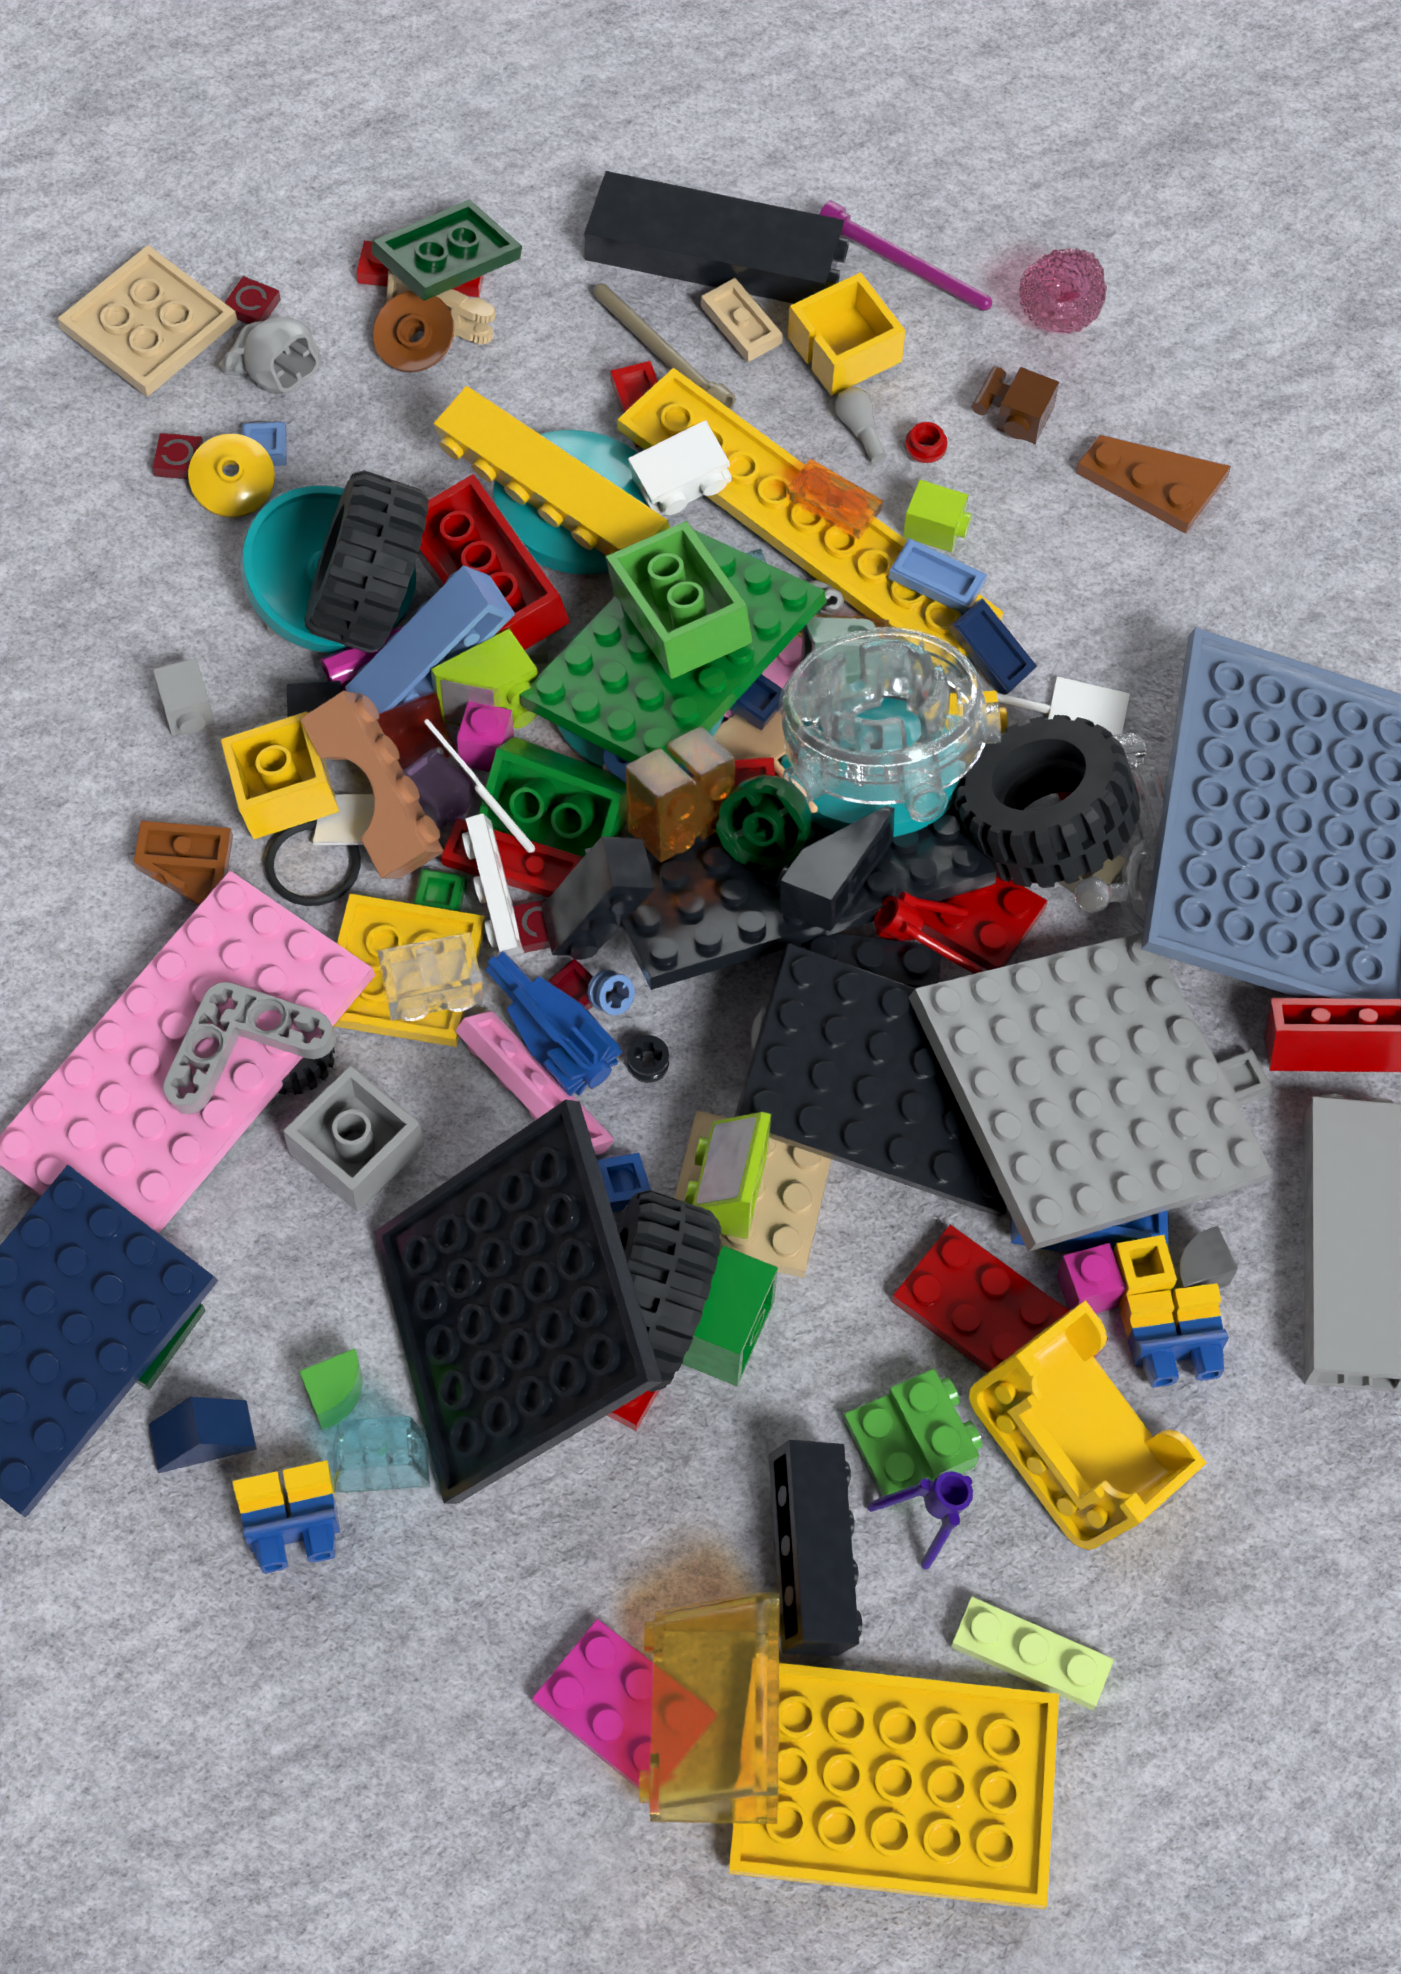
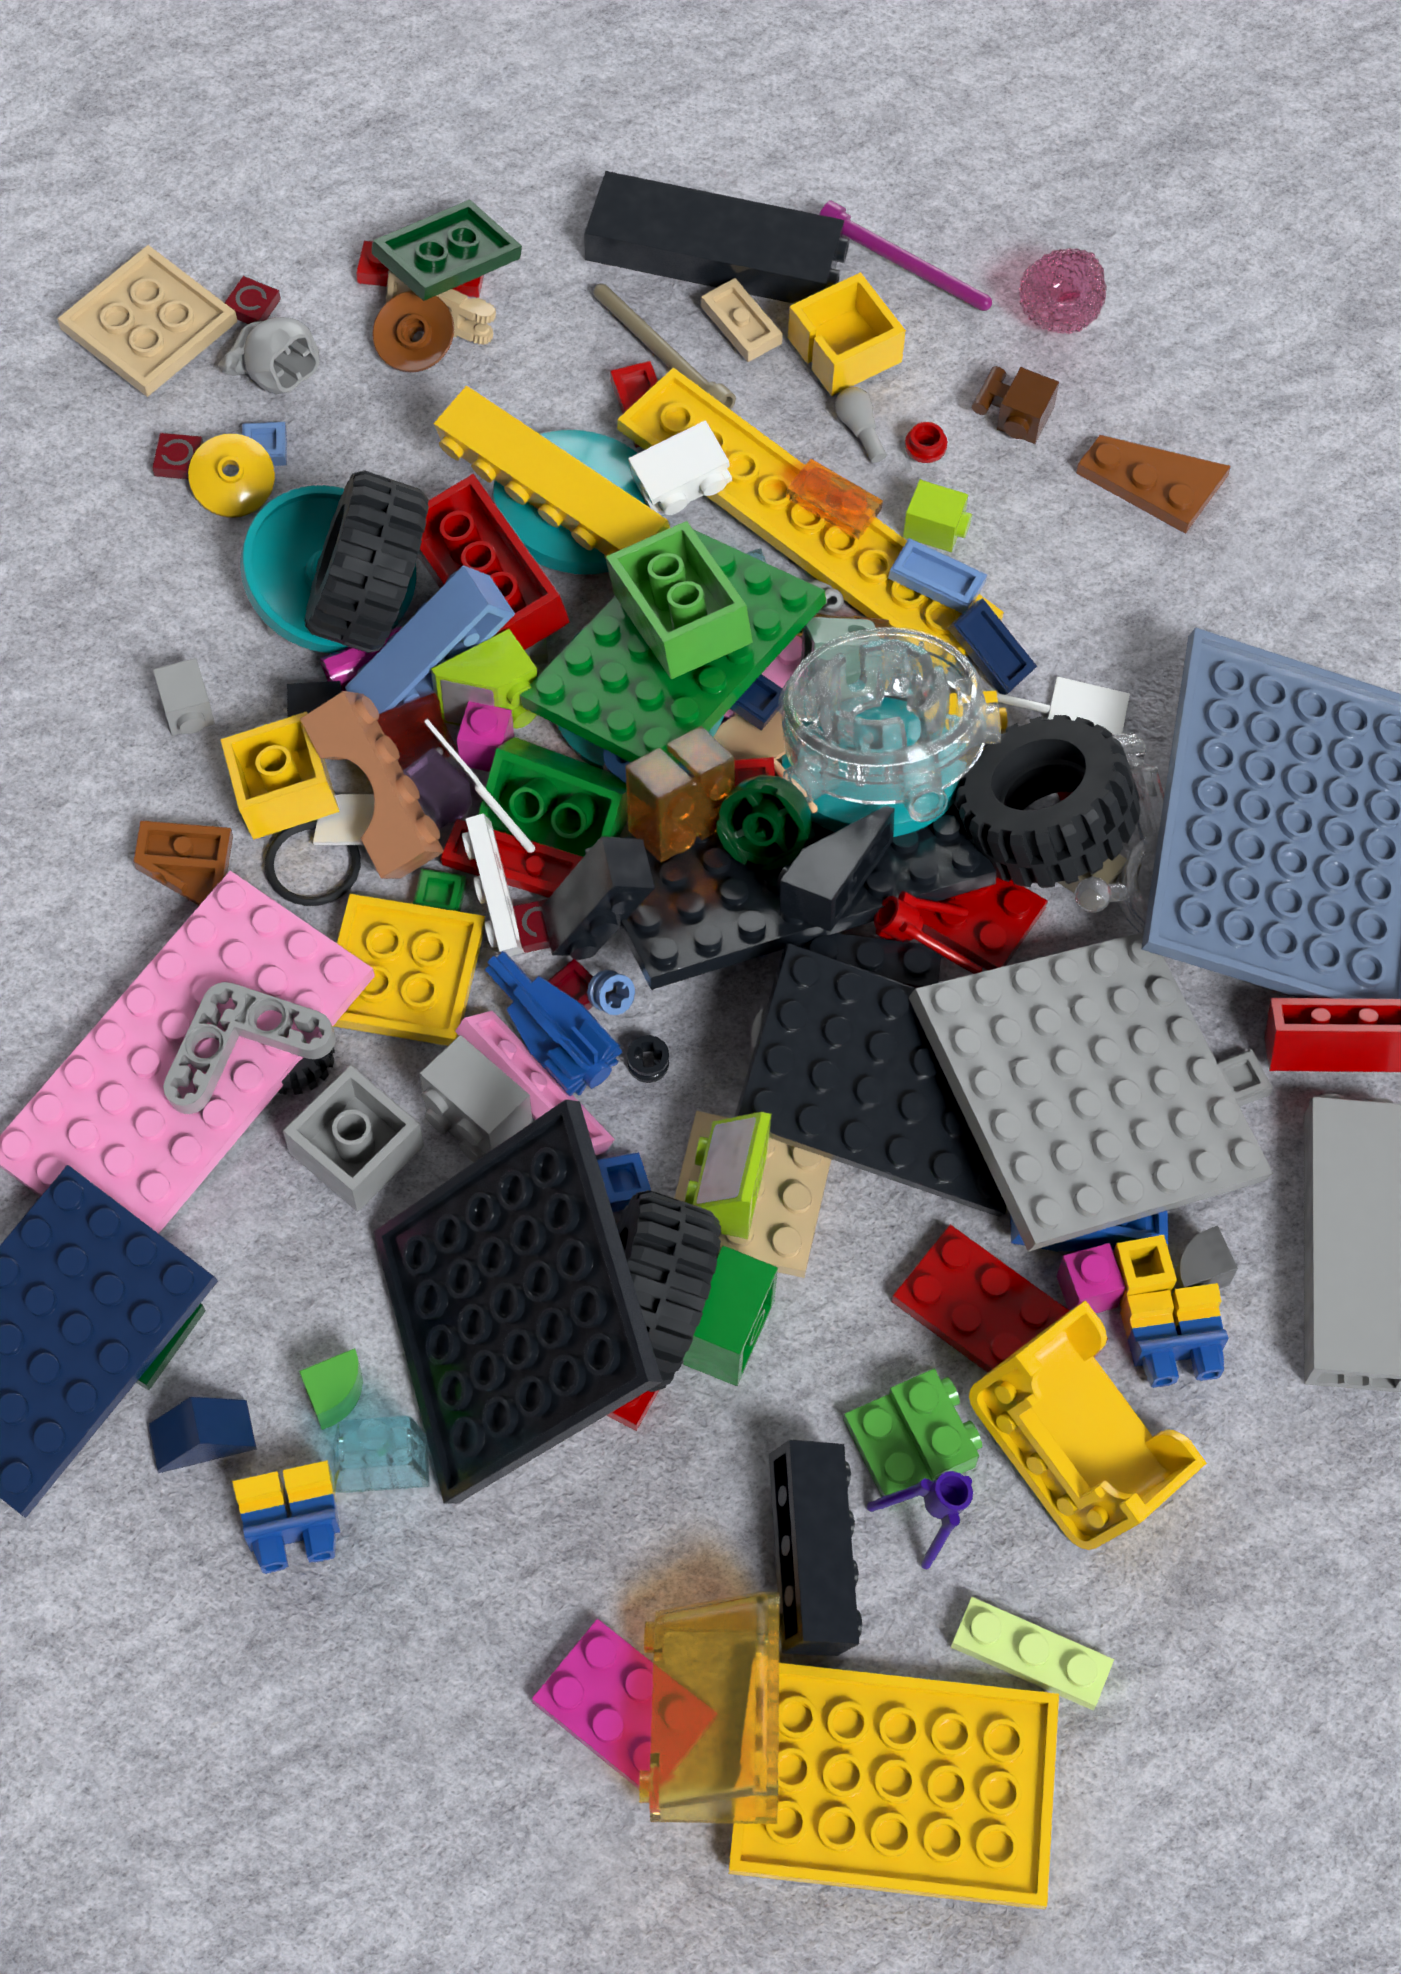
(430, 977): clear brick -> none
(473, 1099): none -> light grey brick

